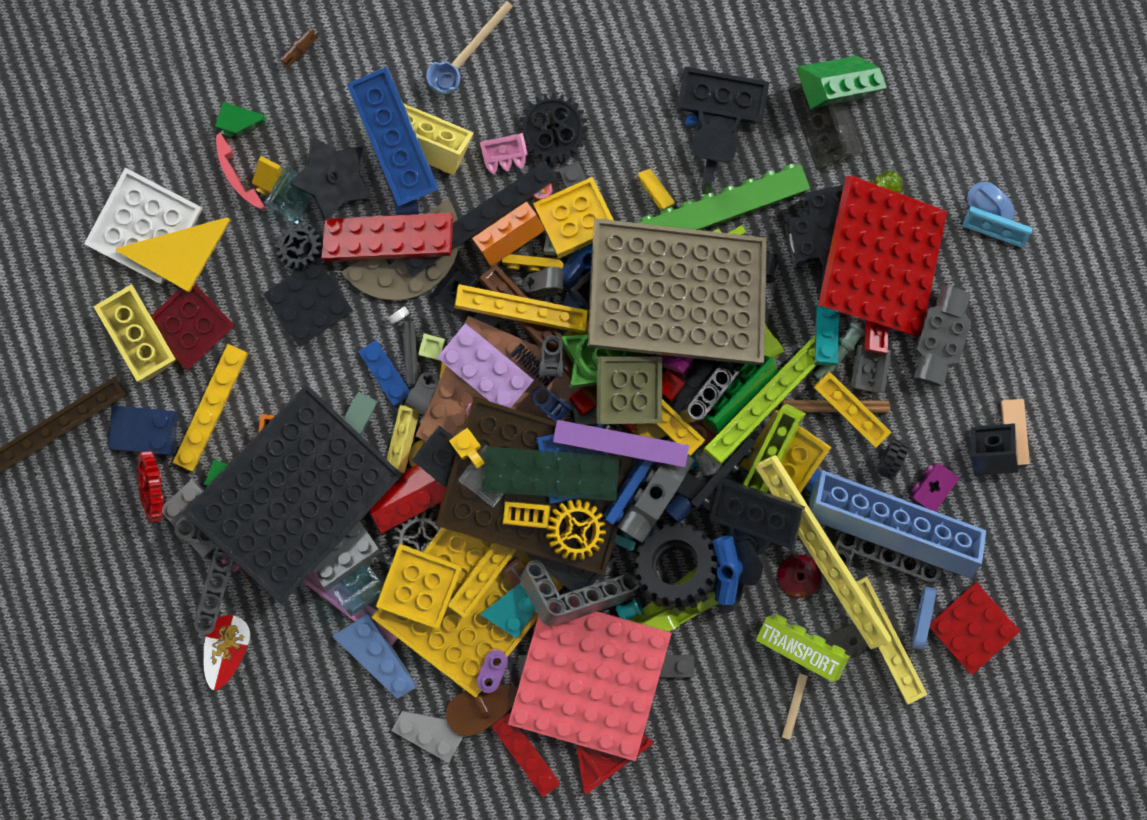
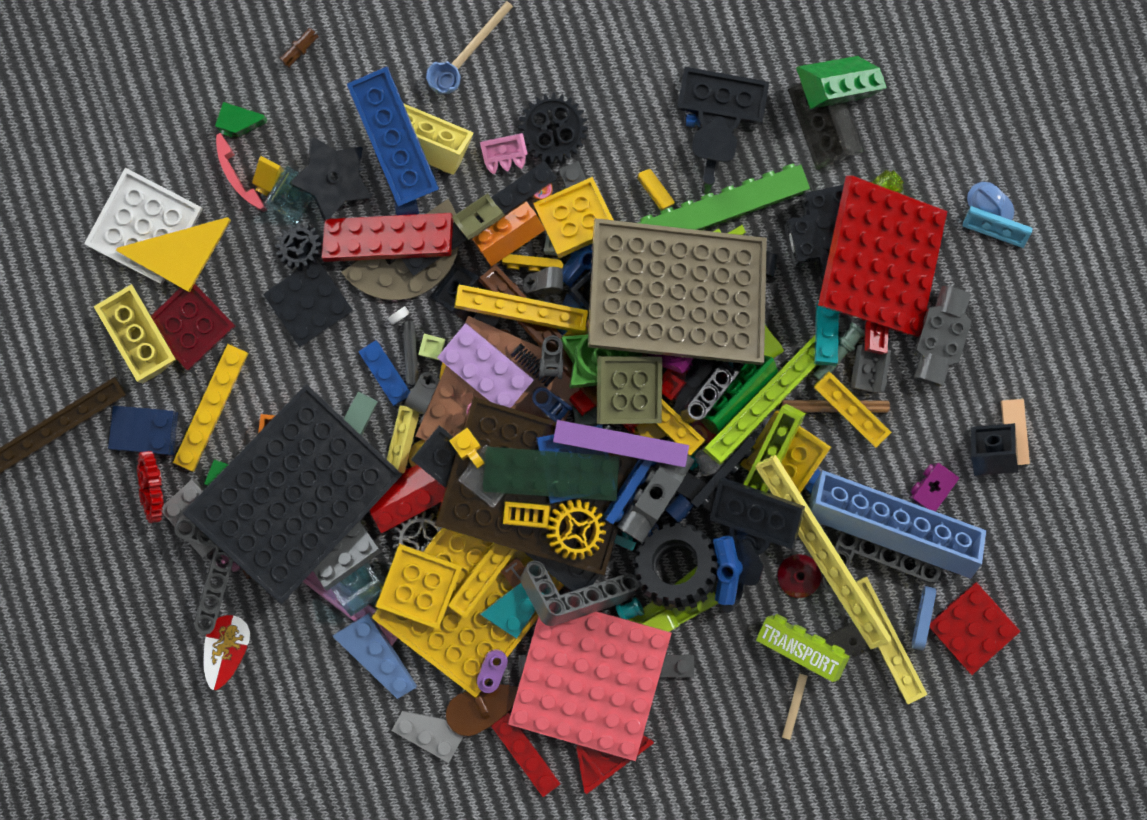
(485, 208): none -> olive piece
(892, 458): black tyre -> none

